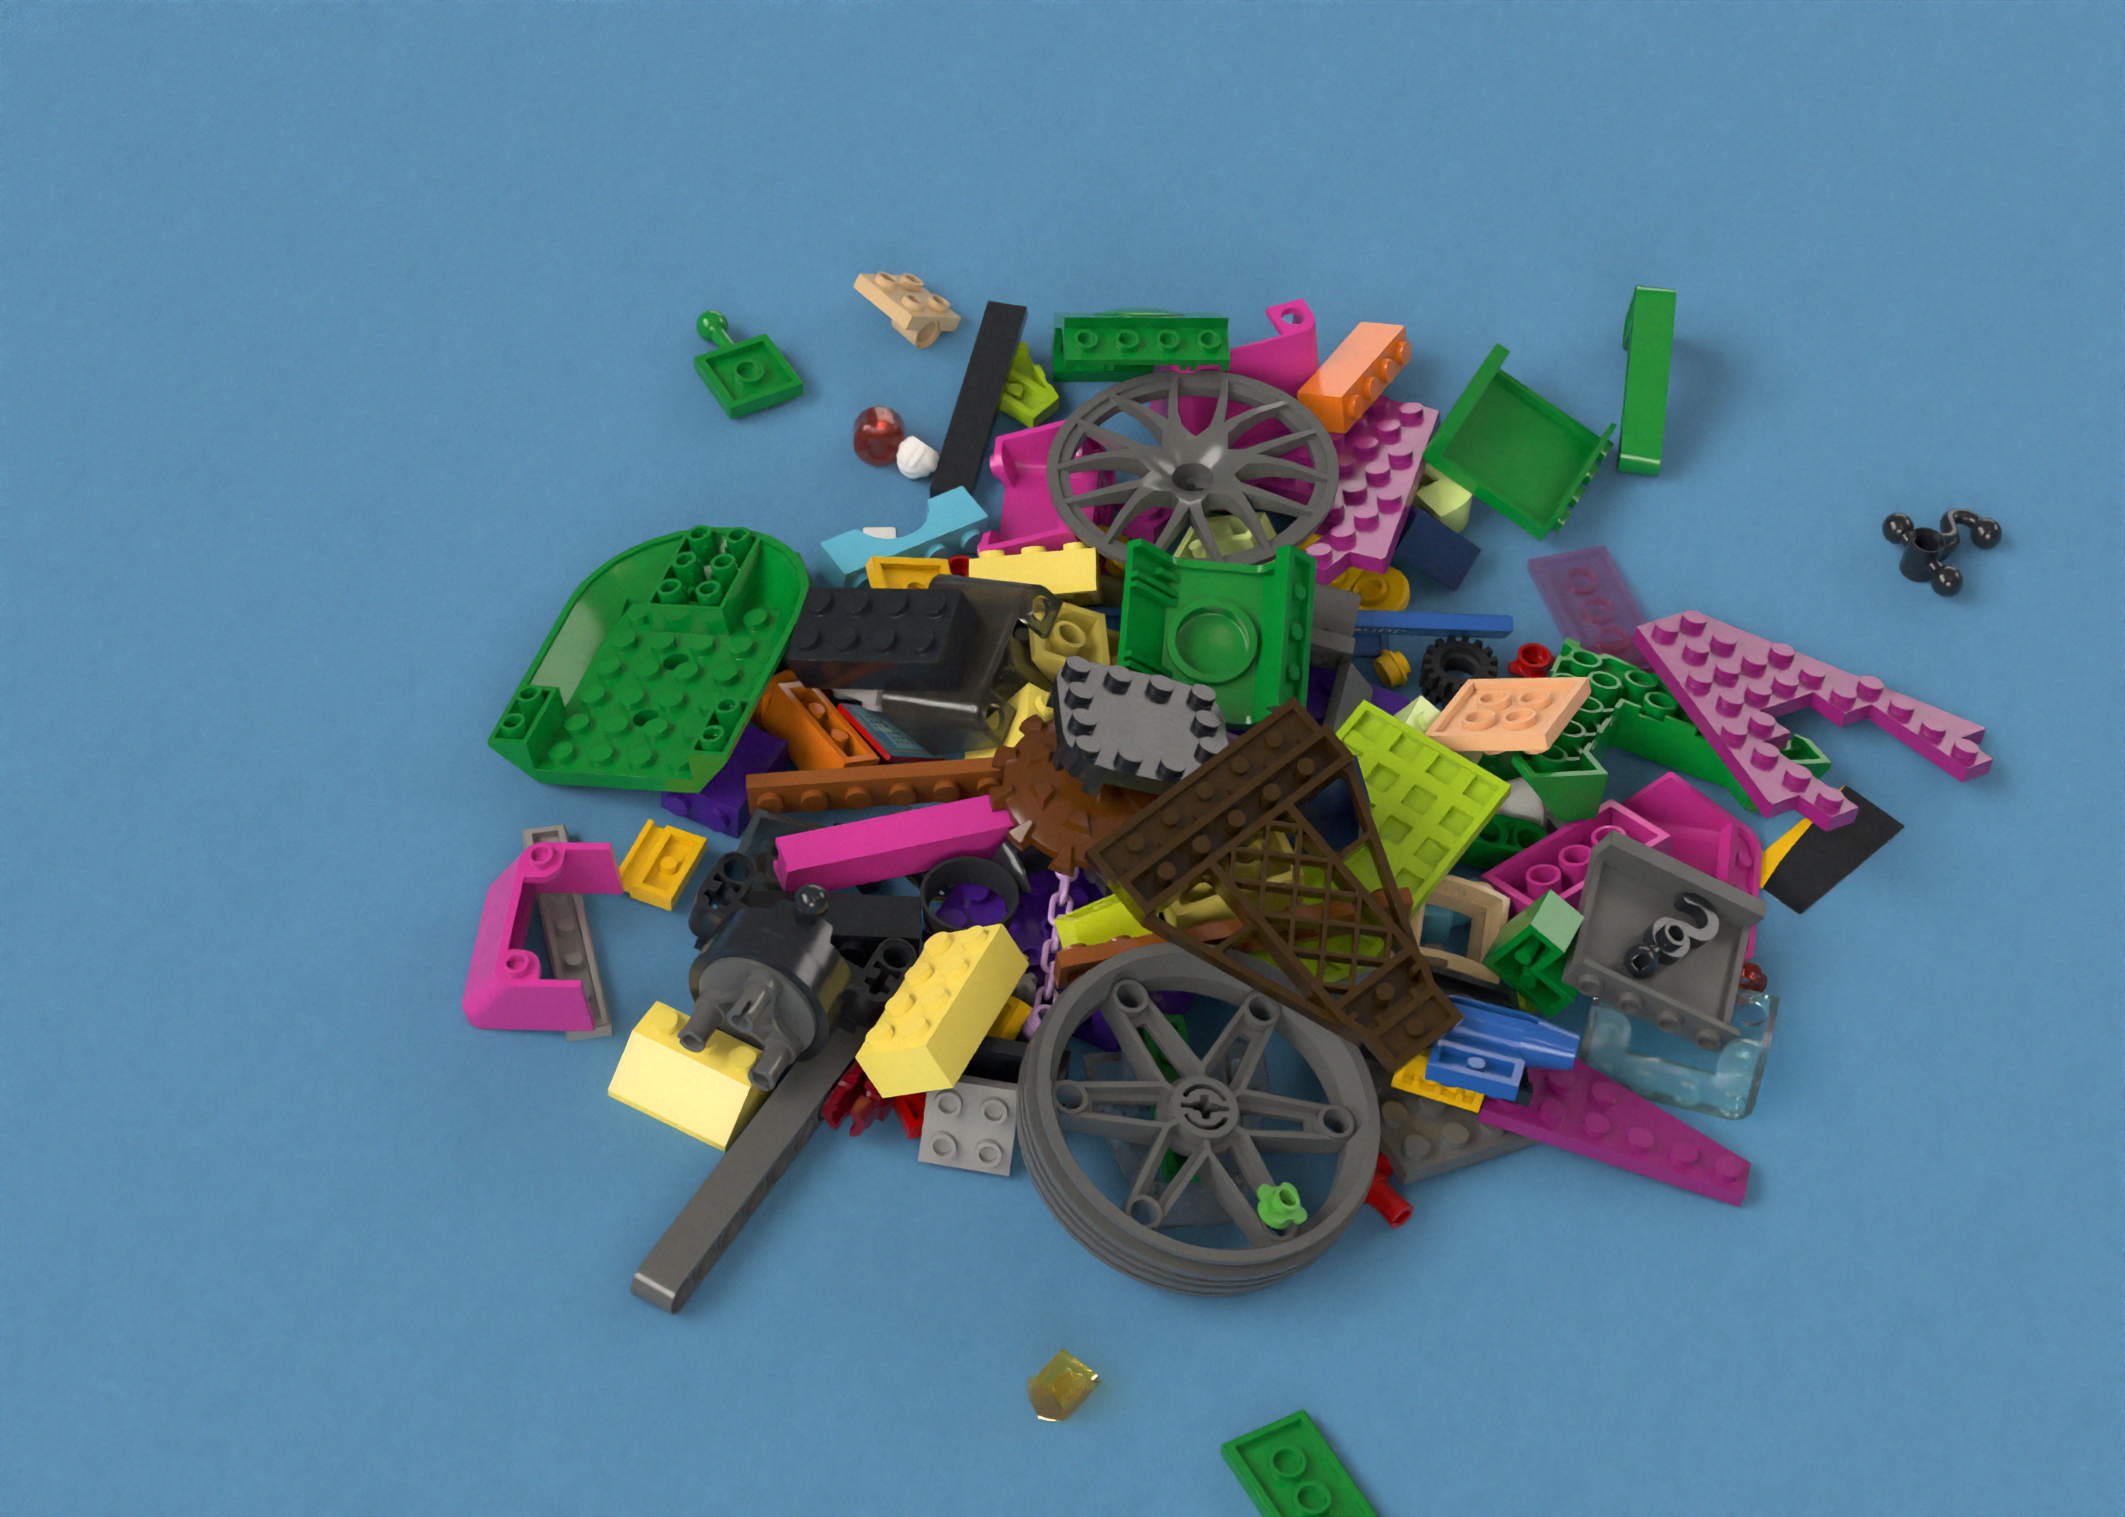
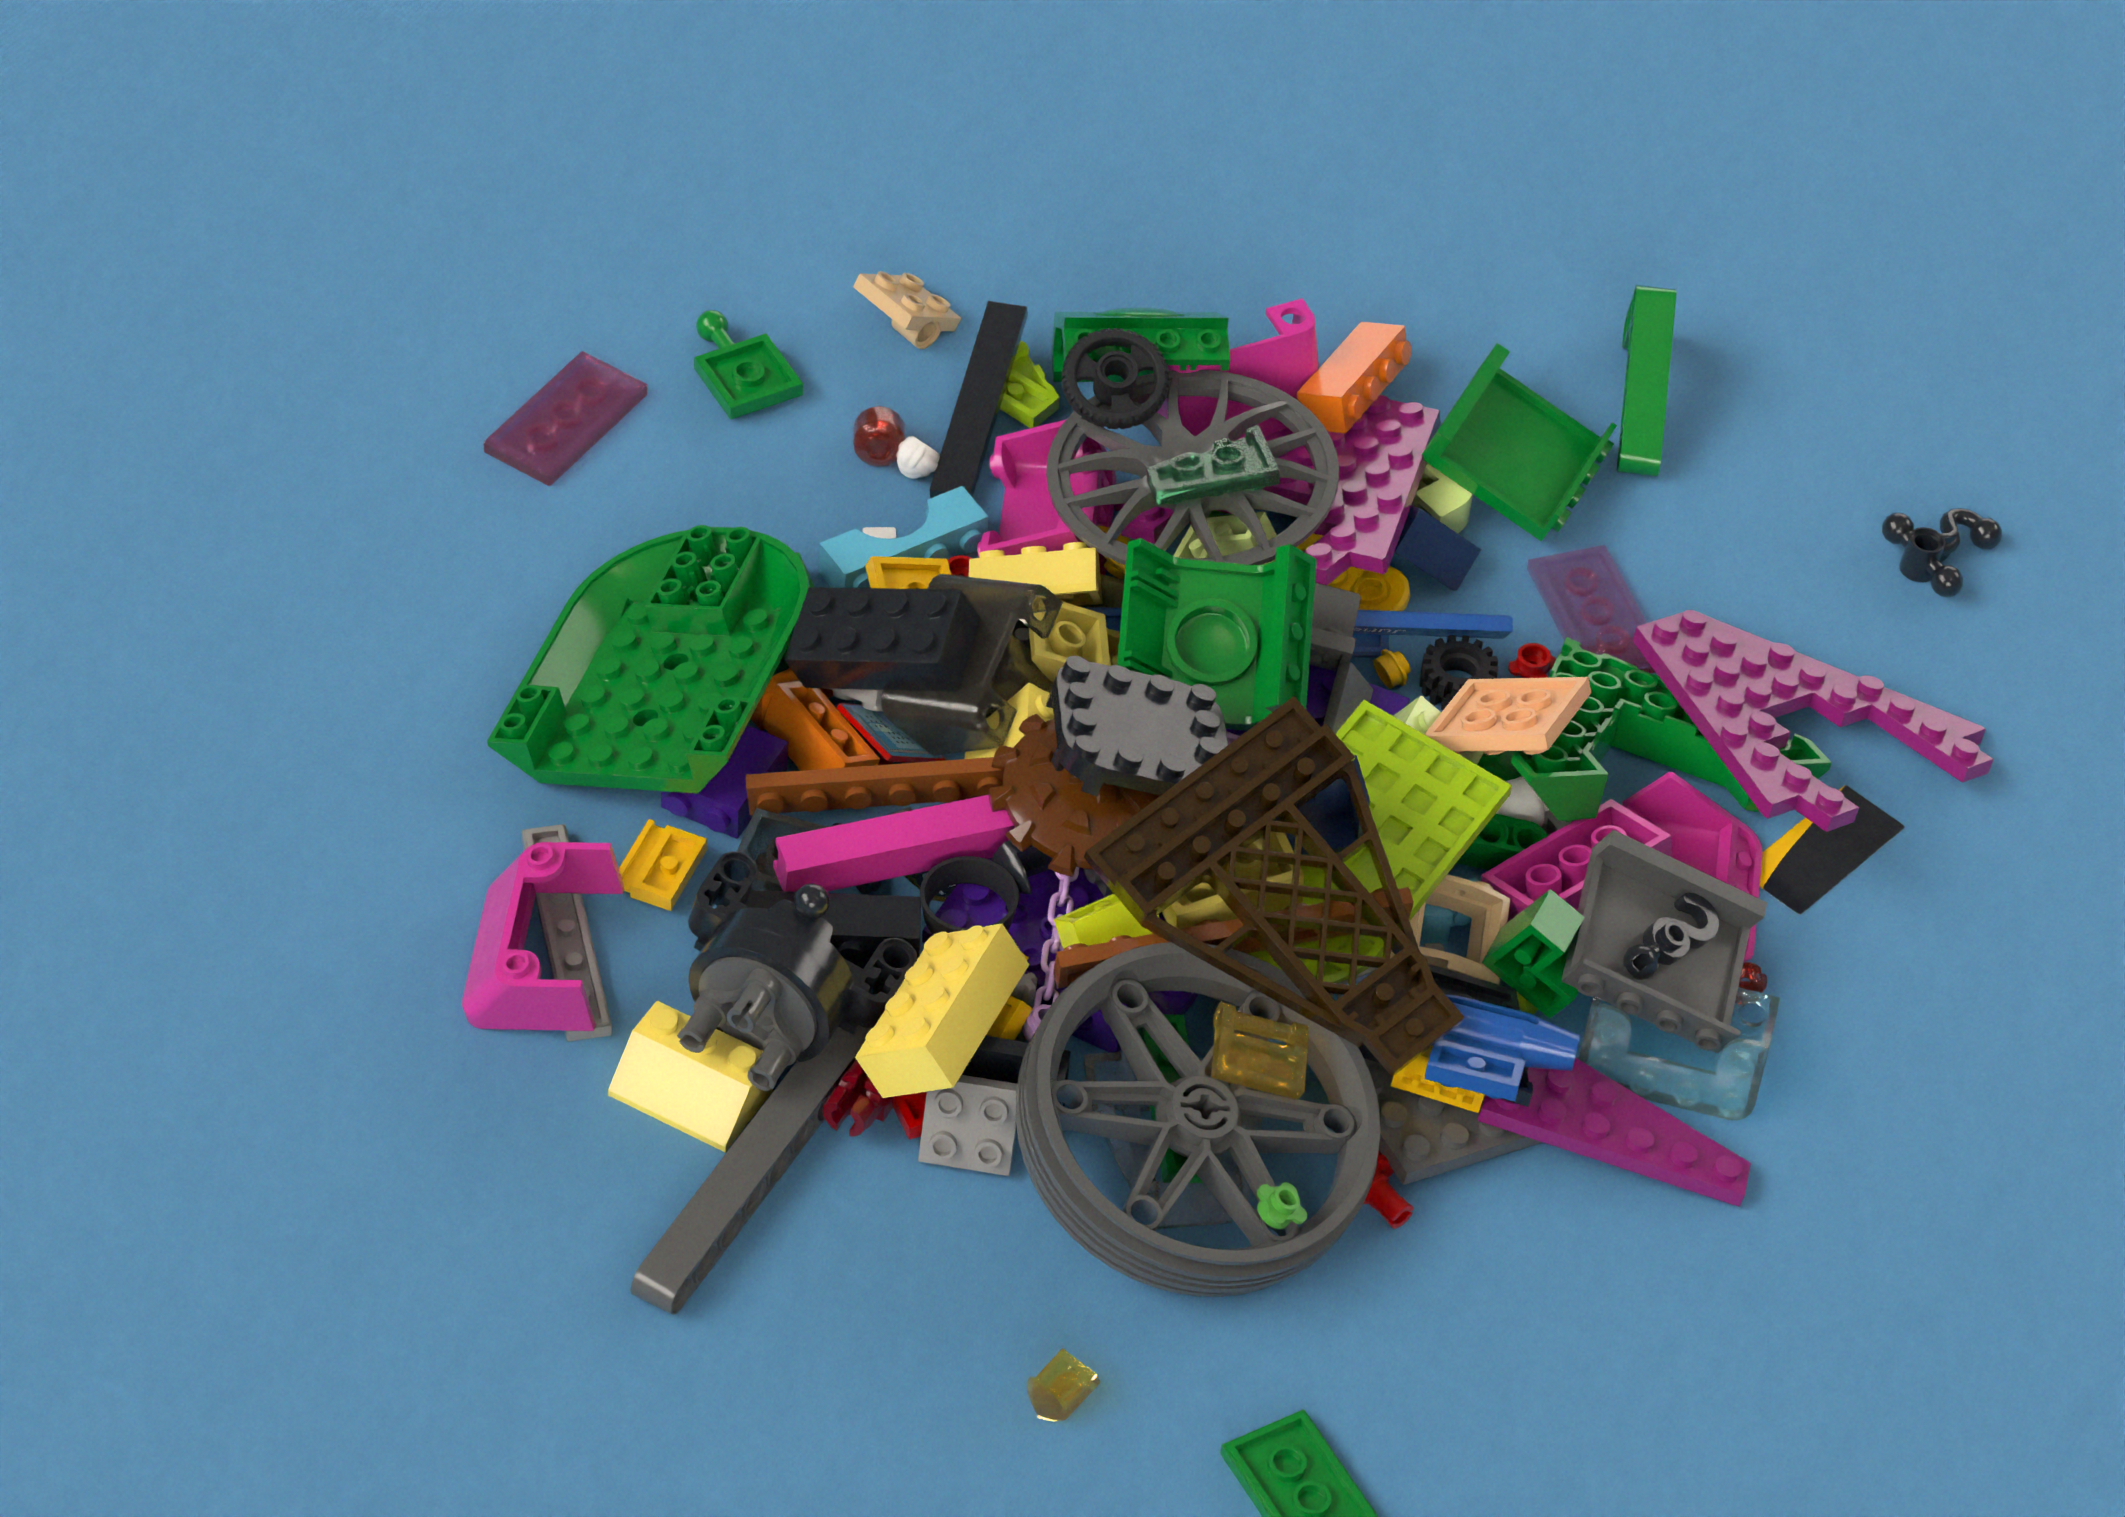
(565, 418): none -> clear pink tile
(1118, 395): none -> black wheel
(1223, 470): none -> clear green wing
(1256, 1061): none -> clear yellow plate

